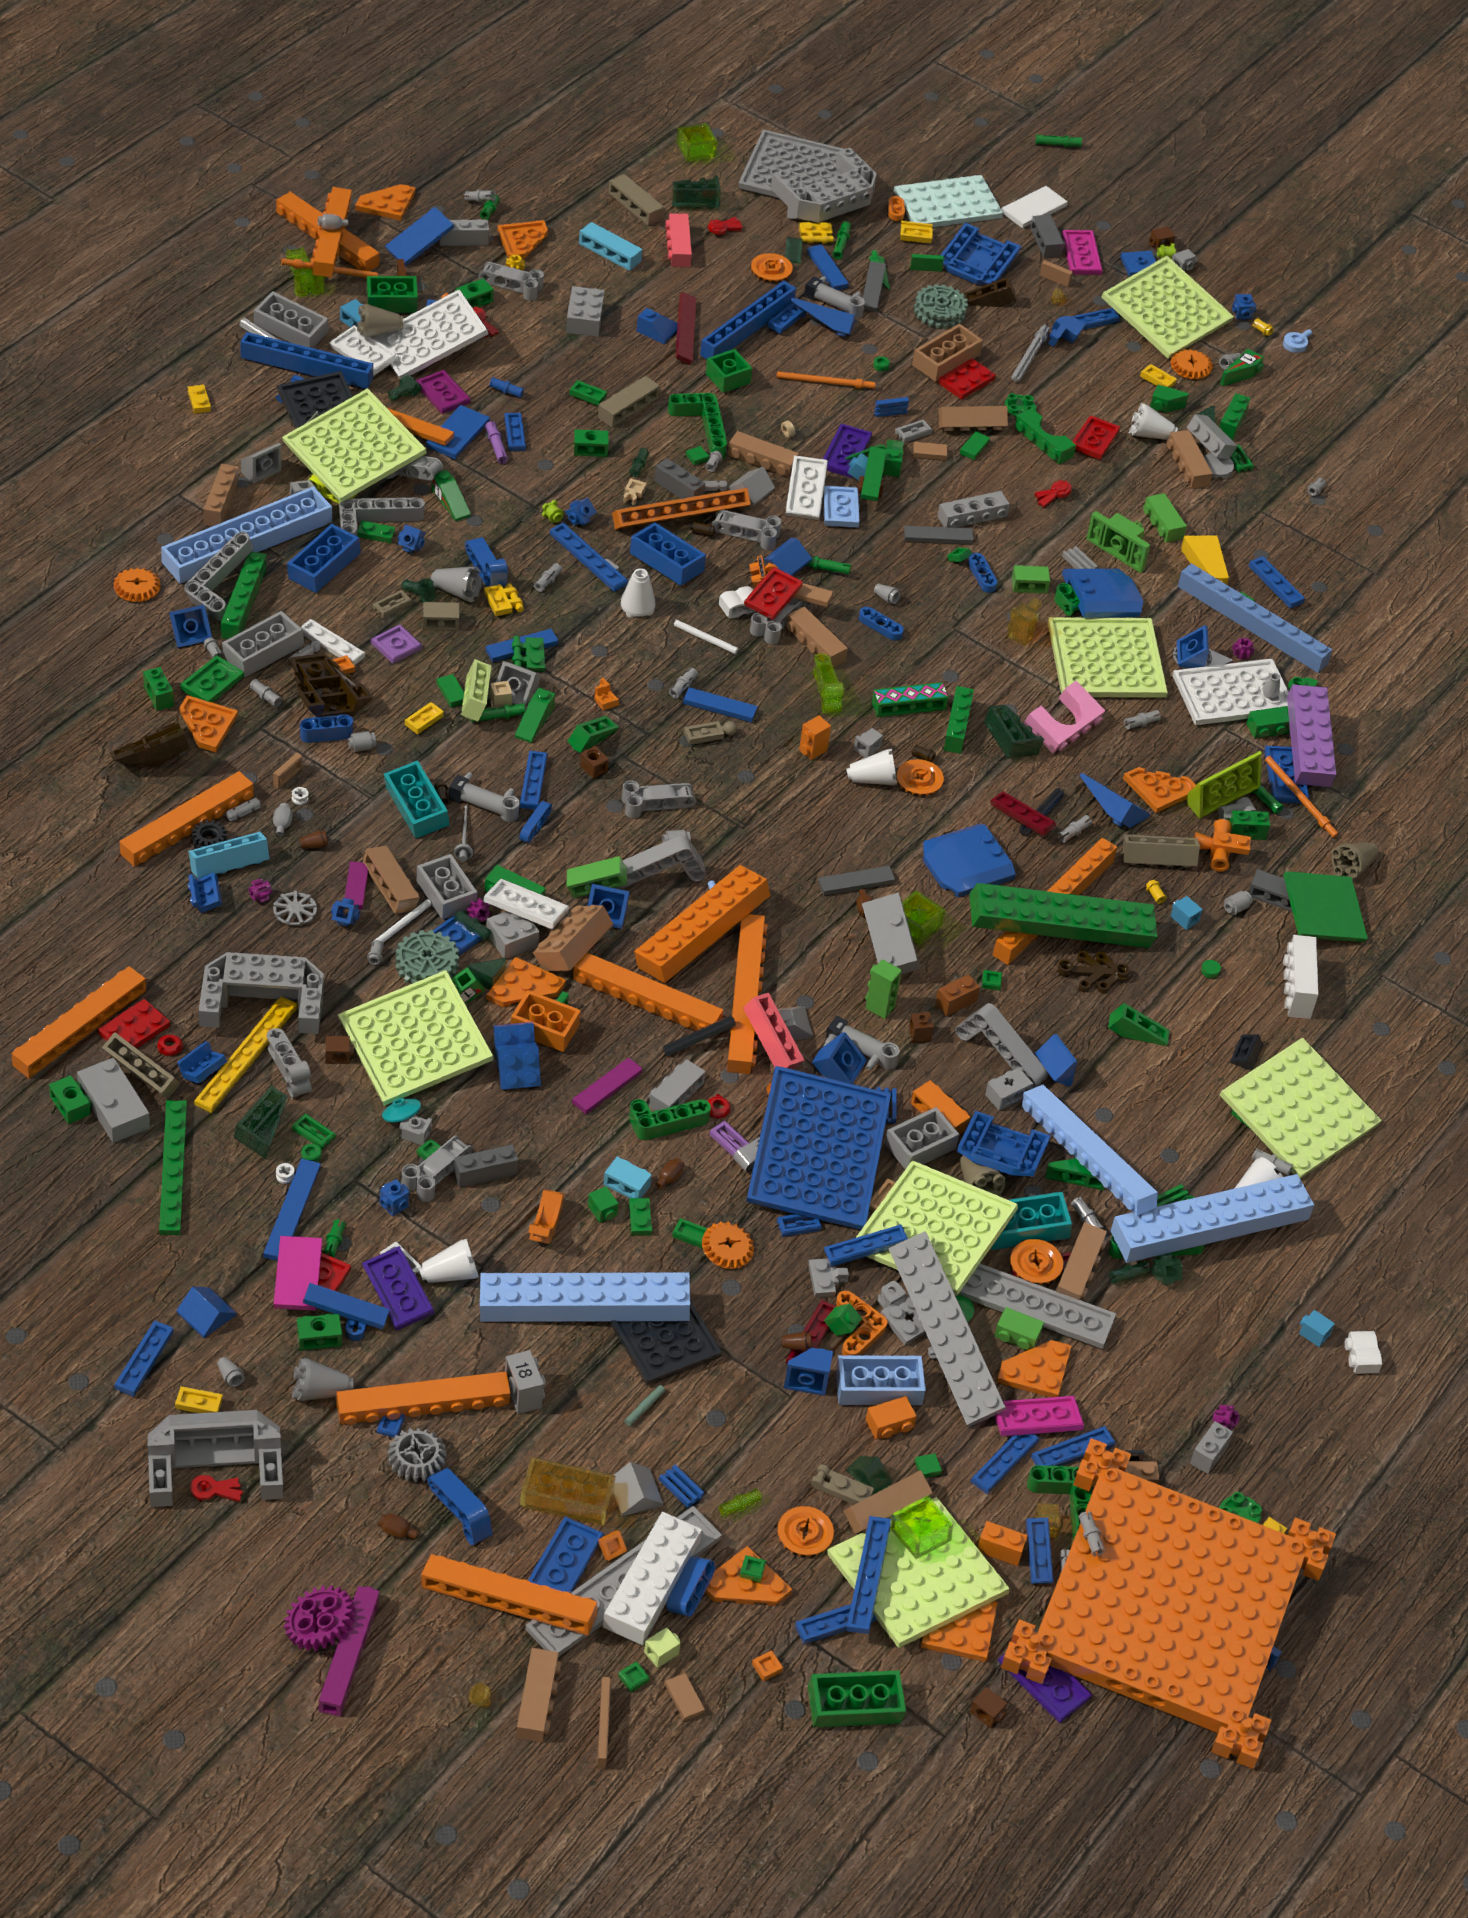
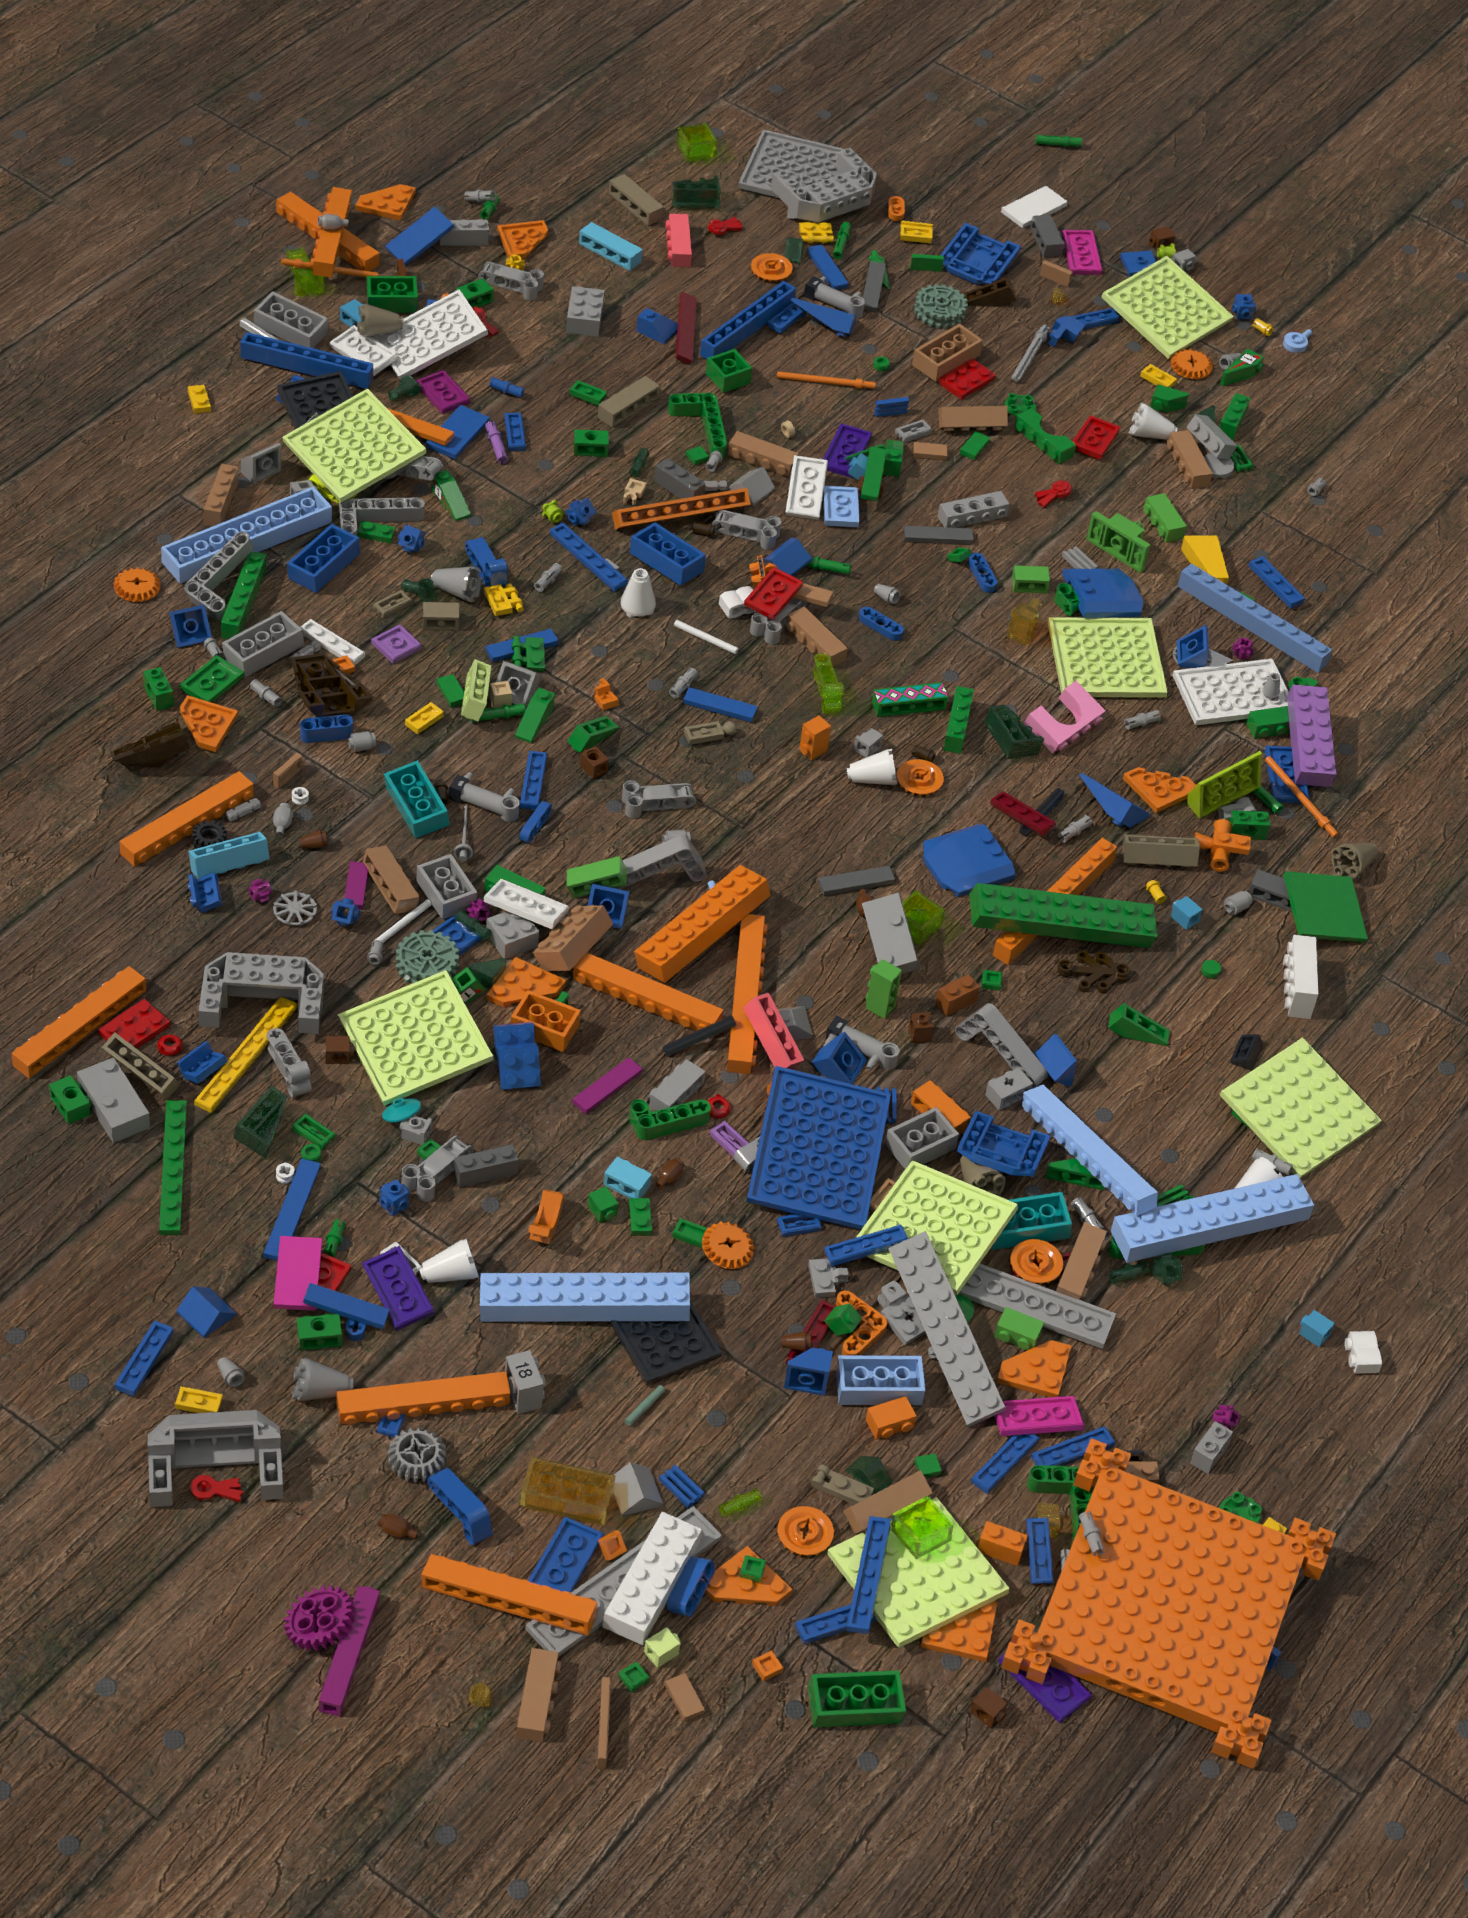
(949, 201): light aqua plate -> none

